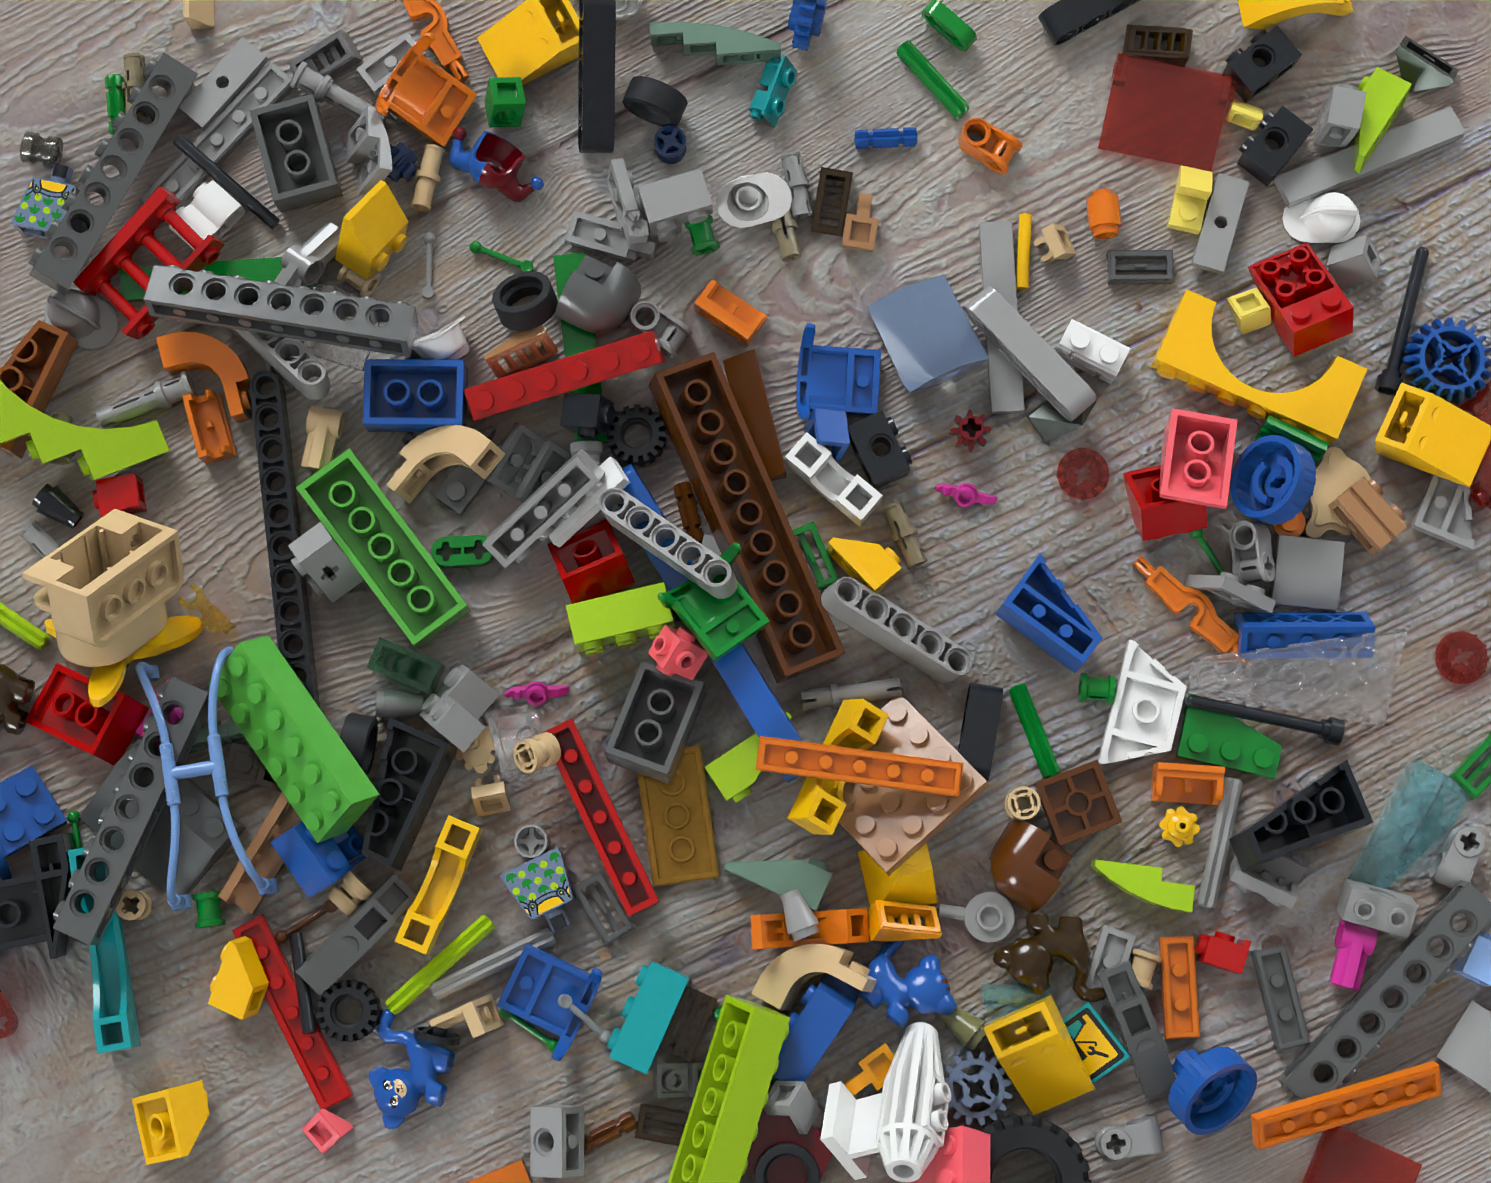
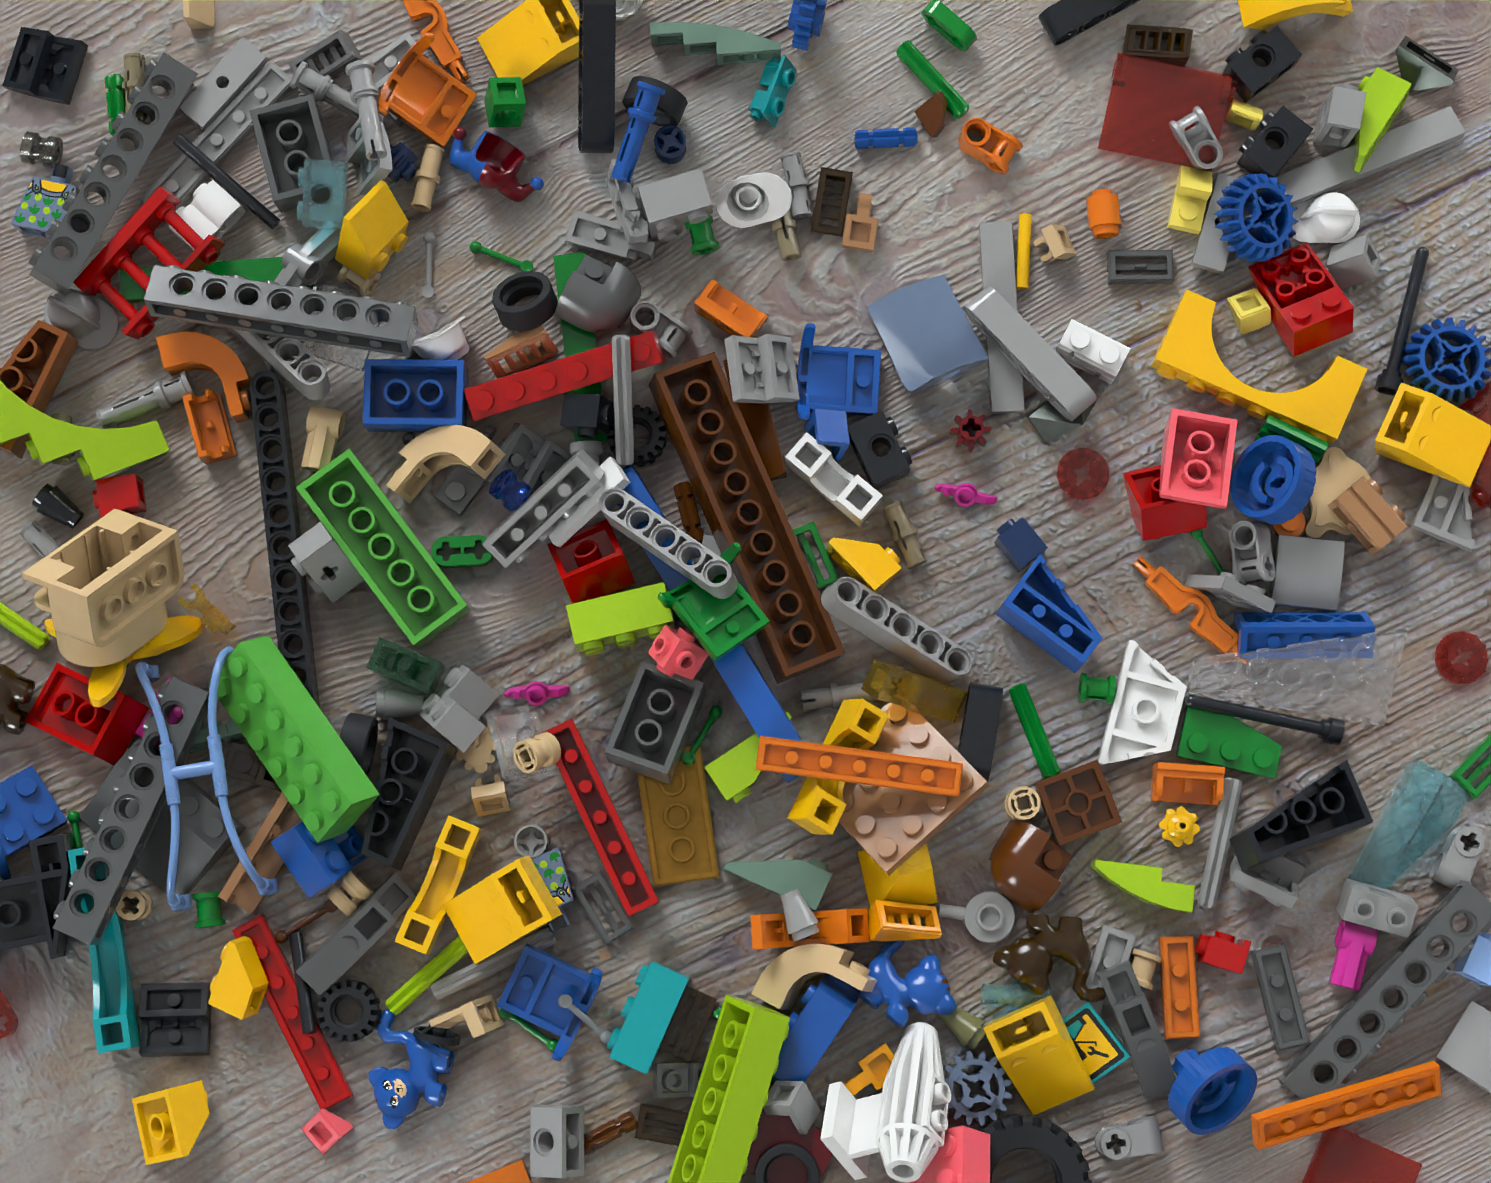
(45, 65): none -> black slope
(175, 1019): none -> black slope
(318, 174): none -> clear light blue brick
(365, 96): none -> light grey pin
(502, 909): none -> yellow slope
(509, 490): none -> clear blue wheel
(623, 399): none -> light grey axle
(641, 117): none -> blue pin
(689, 756): none -> green hinge
(761, 369): none -> light grey slope
(914, 691): none -> clear yellow slope
(933, 114): none -> reddish brown tile
(1019, 543): none -> dark blue brick
(1197, 137): none -> light grey piece
(1256, 217): none -> blue gear

